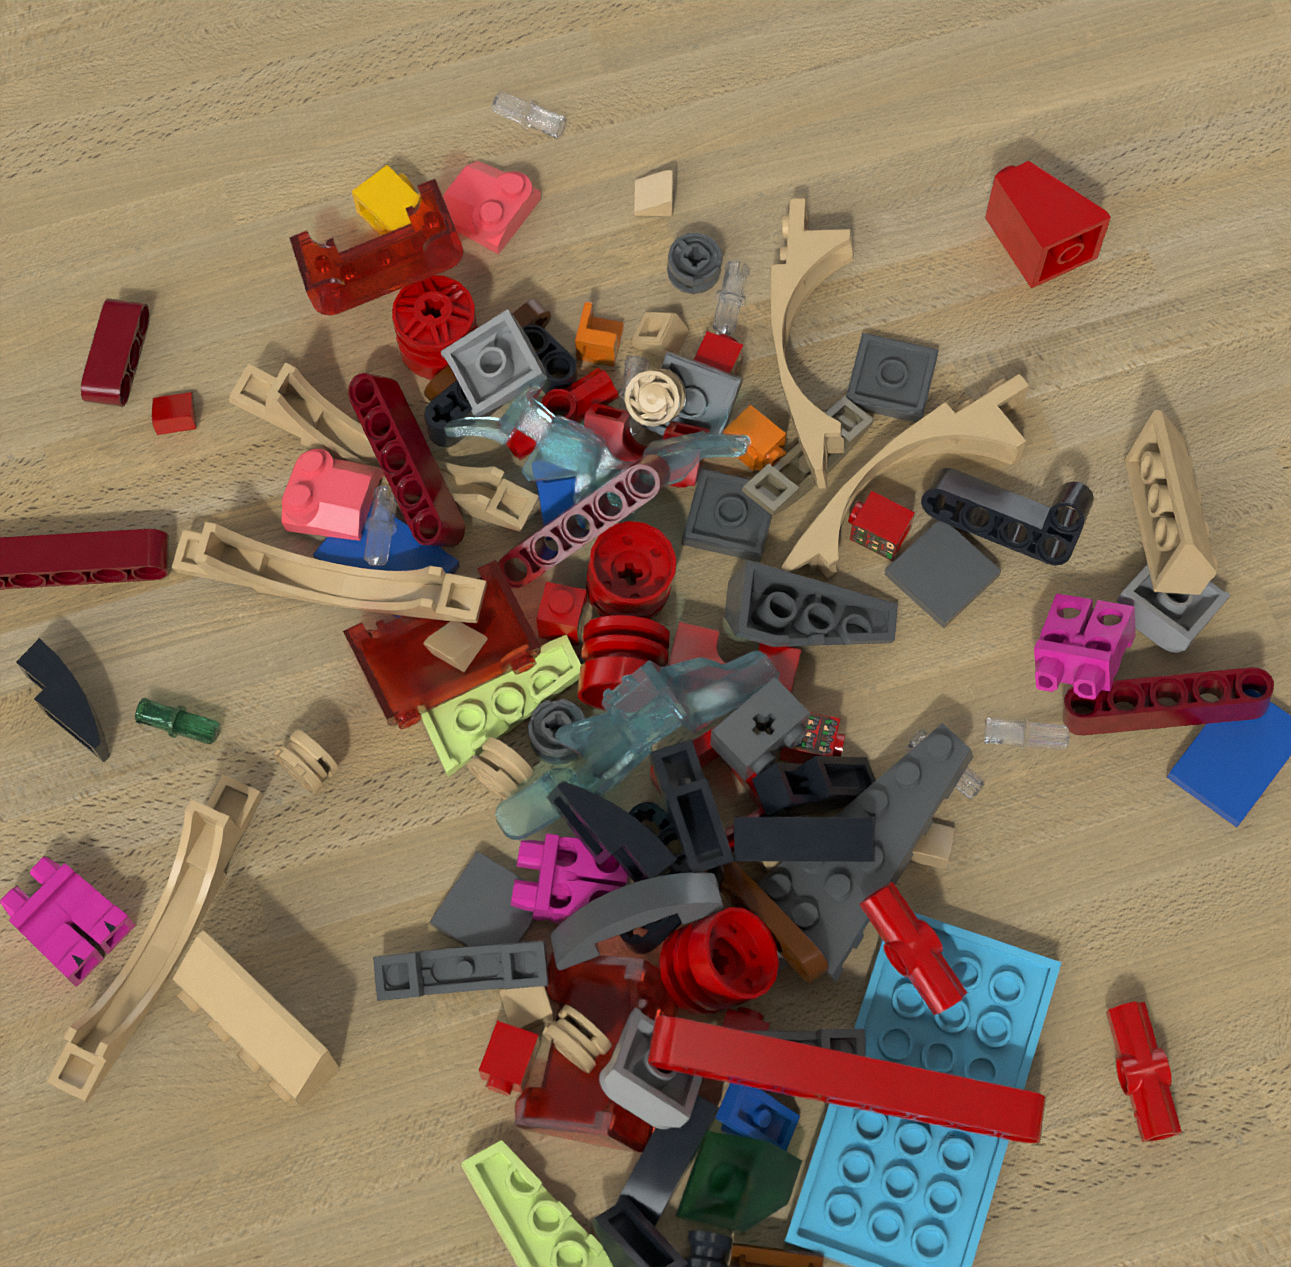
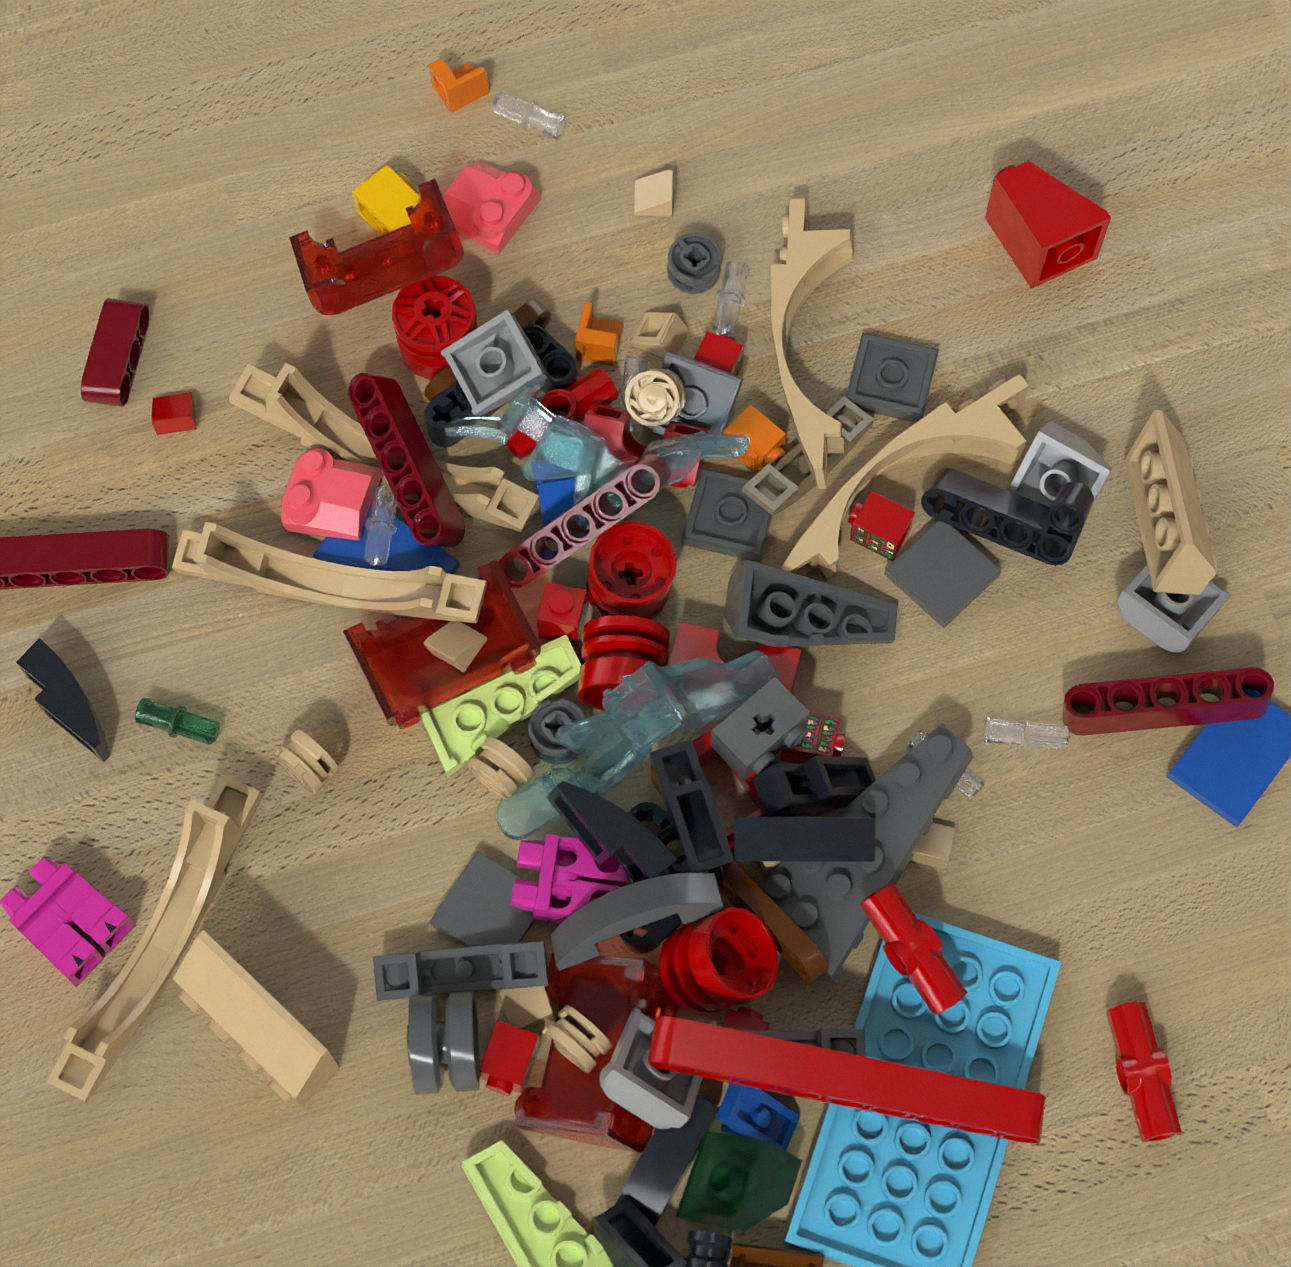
(441, 1042): none -> dark grey wheel
(458, 86): none -> orange panel
(1056, 459): none -> light grey slope
(1082, 648): dark pink hips -> none

